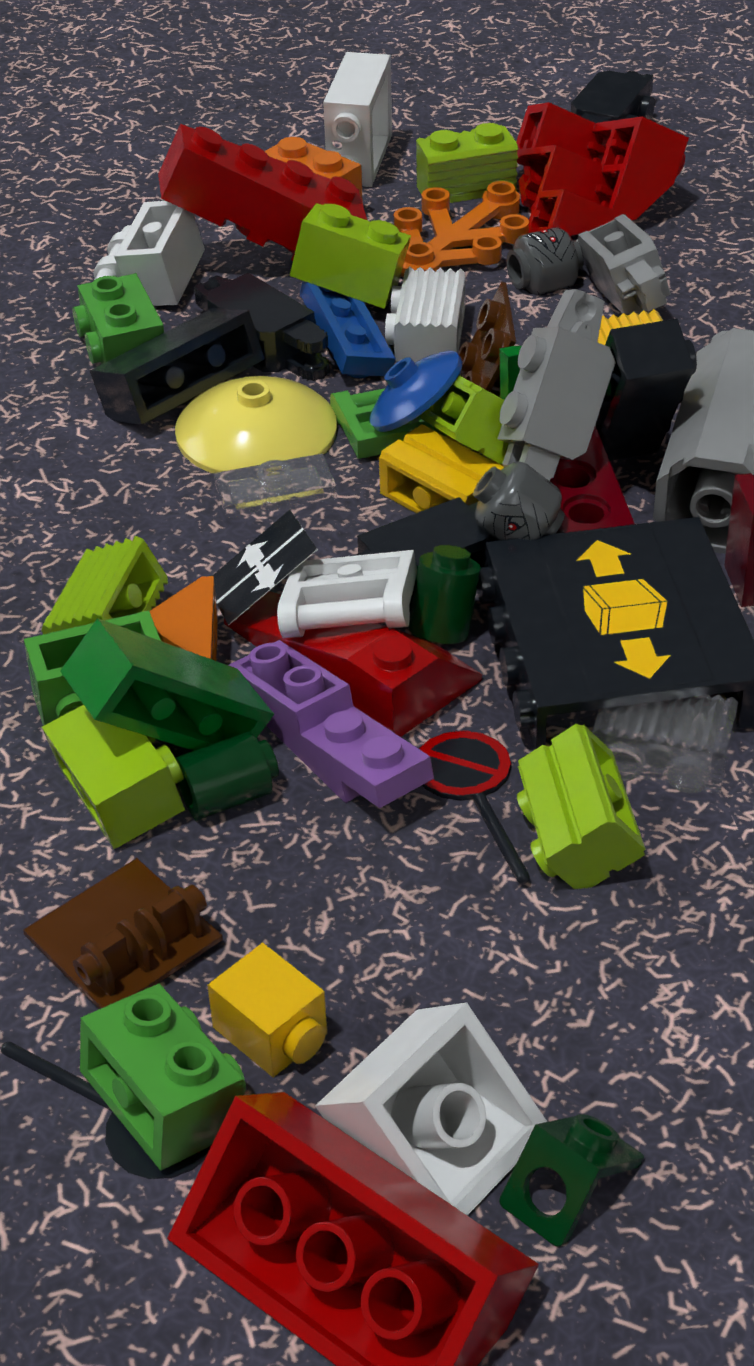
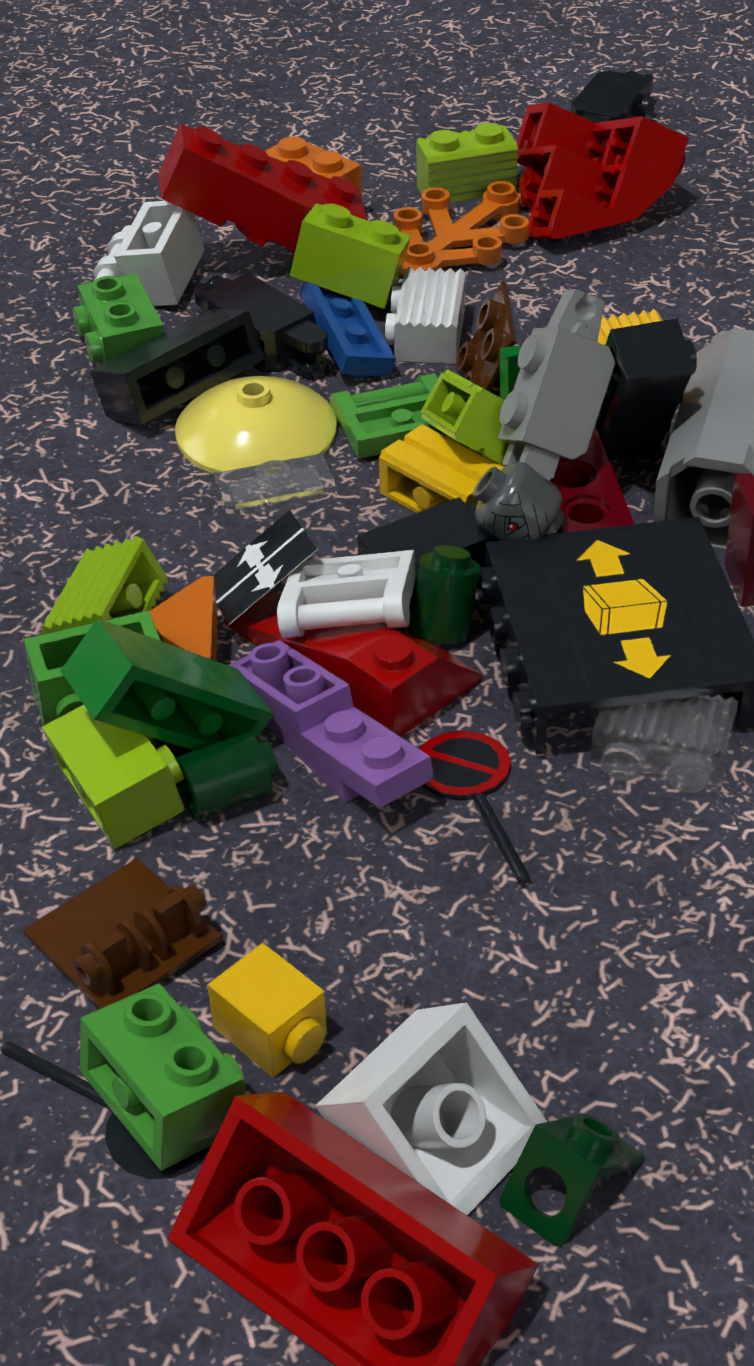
(360, 111): white window -> none
(414, 388): blue dish -> none
(544, 261): dark grey head -> none
(578, 809): lime brick -> none
(625, 265): light grey hinge -> none

